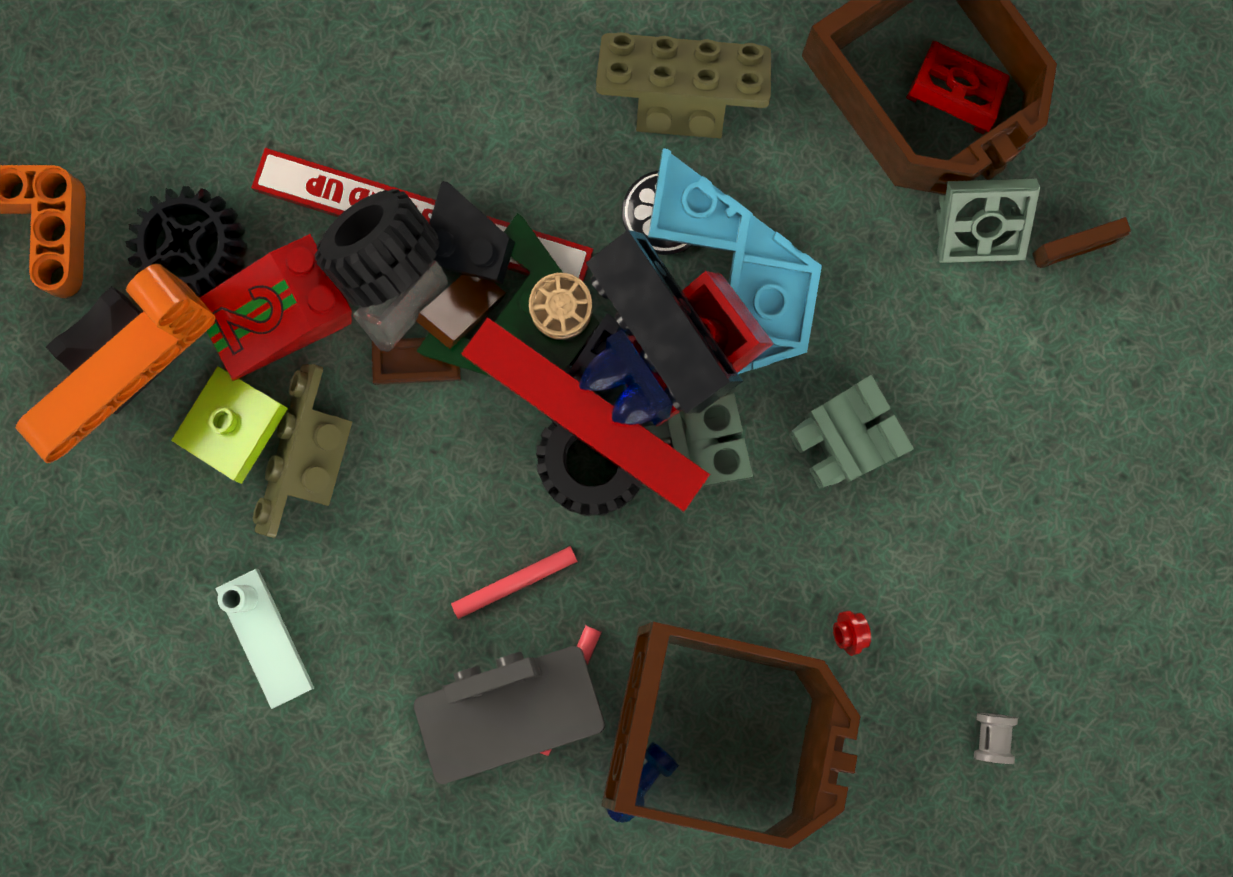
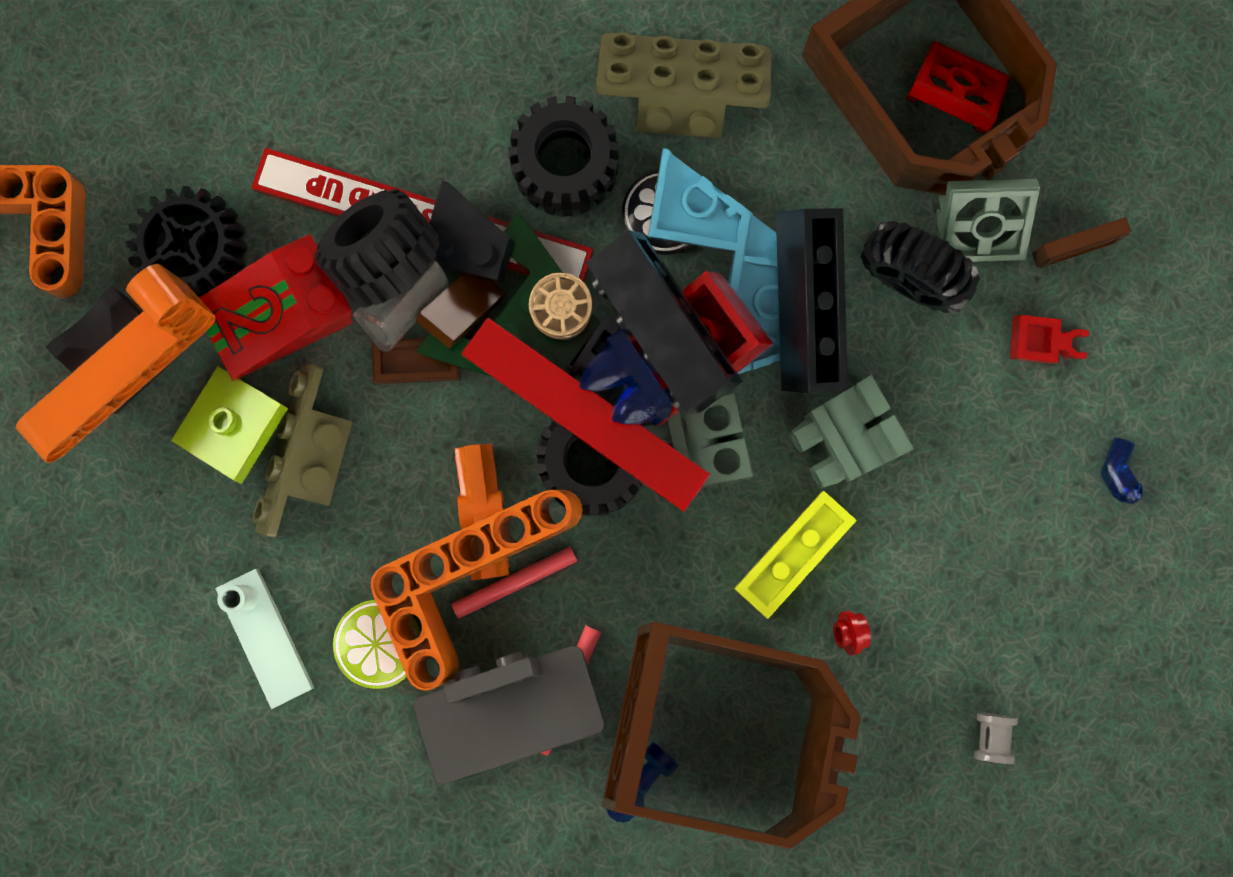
(366, 649): none -> dish
(458, 563): none -> orange beam
(479, 499): none -> orange piece
(561, 121): none -> black tyre
(795, 554): none -> neon yellow plate
(812, 300): none -> black brick
(920, 266): none -> black gear
(1041, 340): none -> red plate
(1118, 475): none -> clear blue arm

